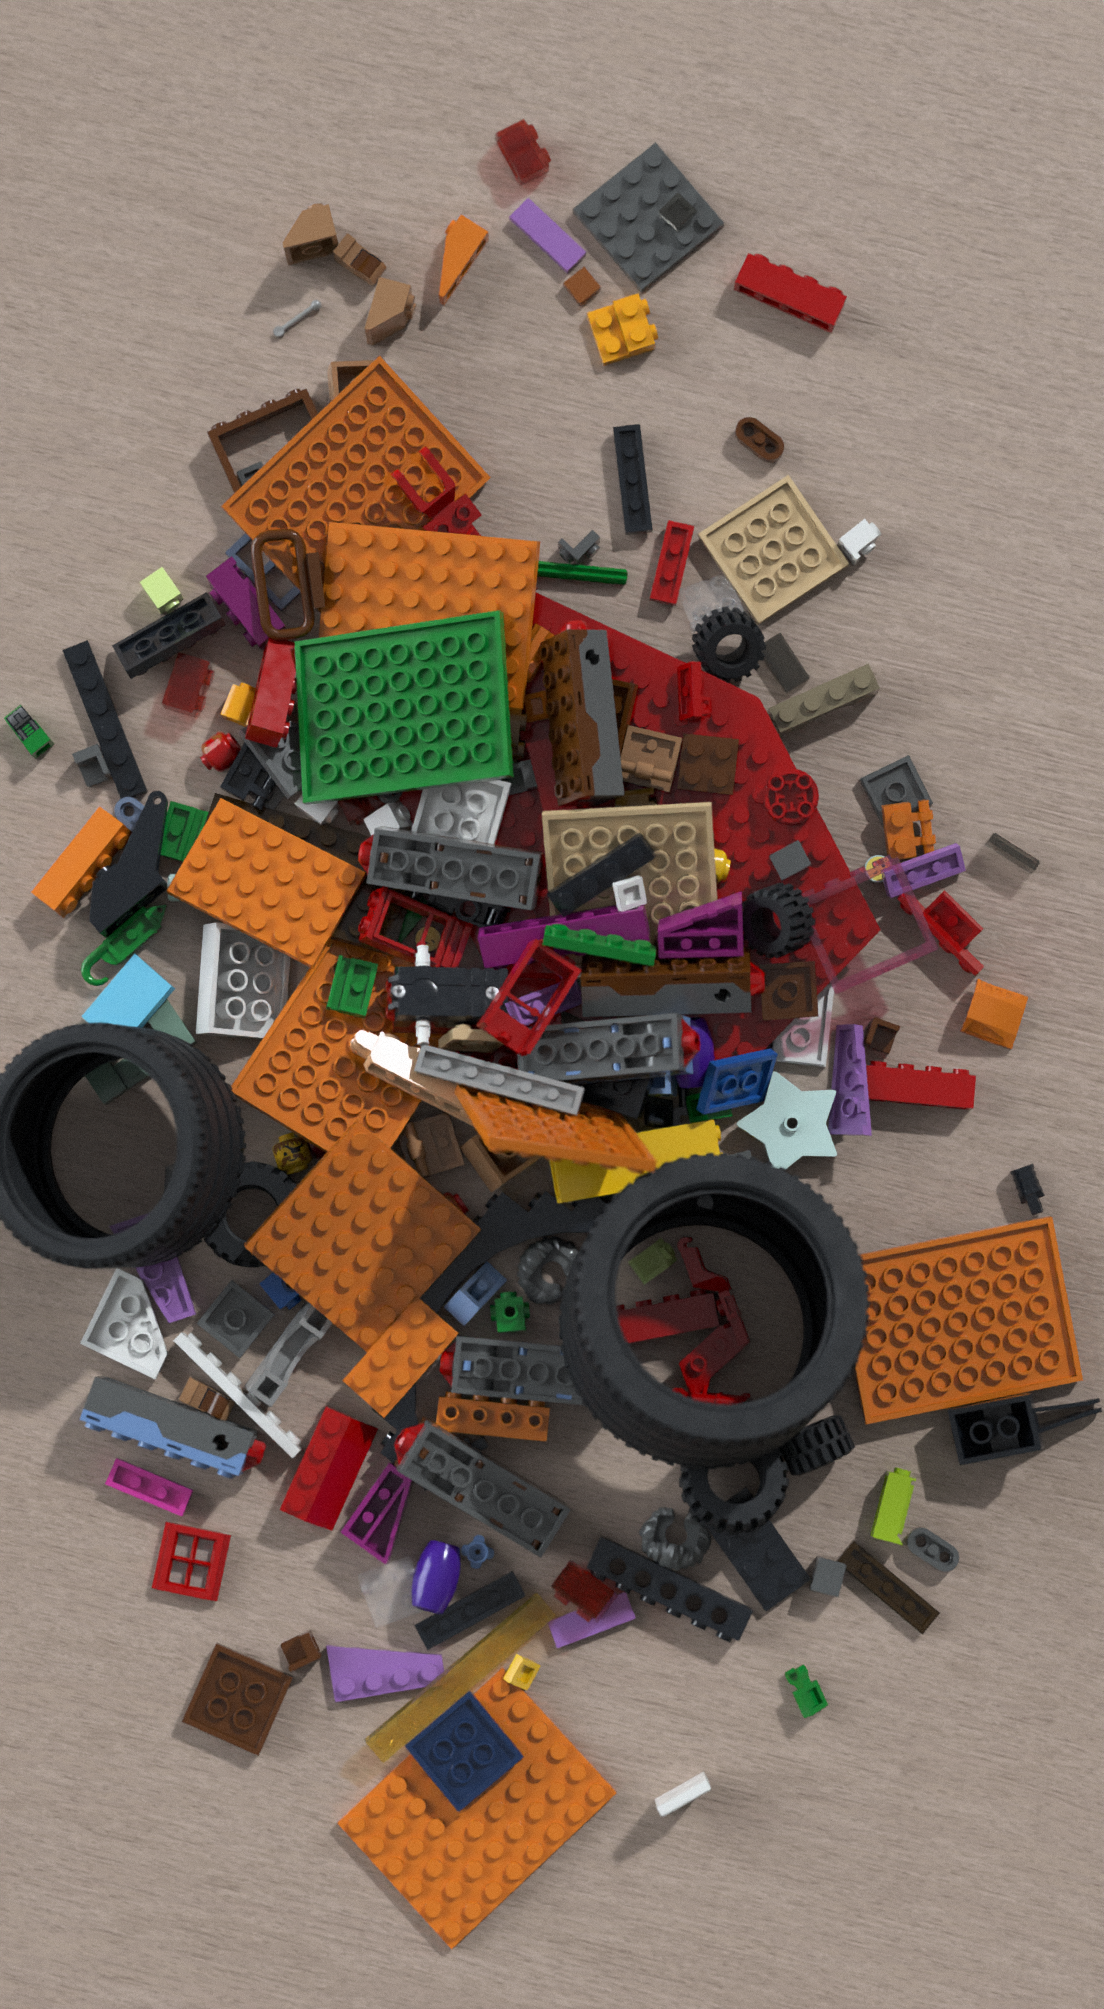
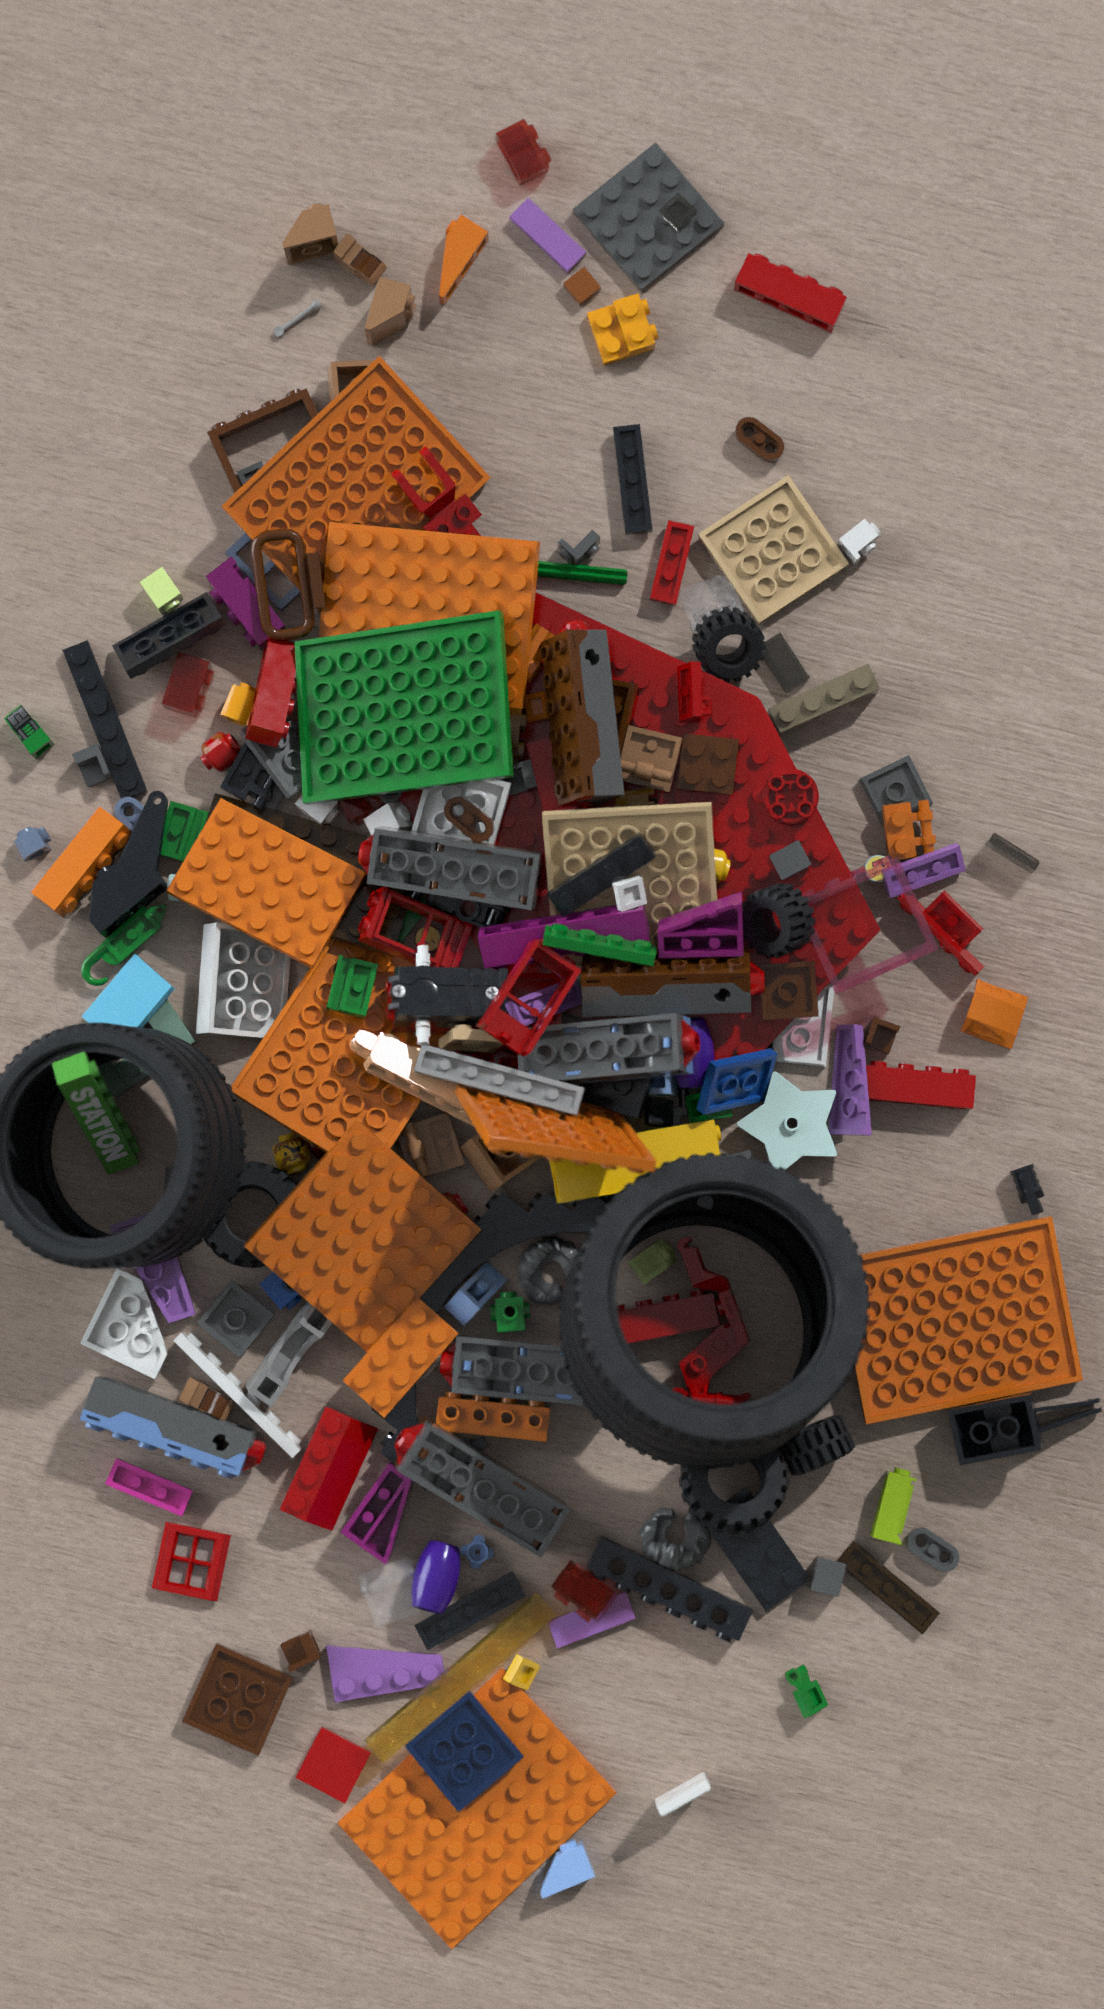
(32, 843): none -> sand blue plate
(96, 1112): none -> bright green brick
(333, 1764): none -> red tile
(469, 819): none -> reddish brown plate
(567, 1868): none -> light blue slope

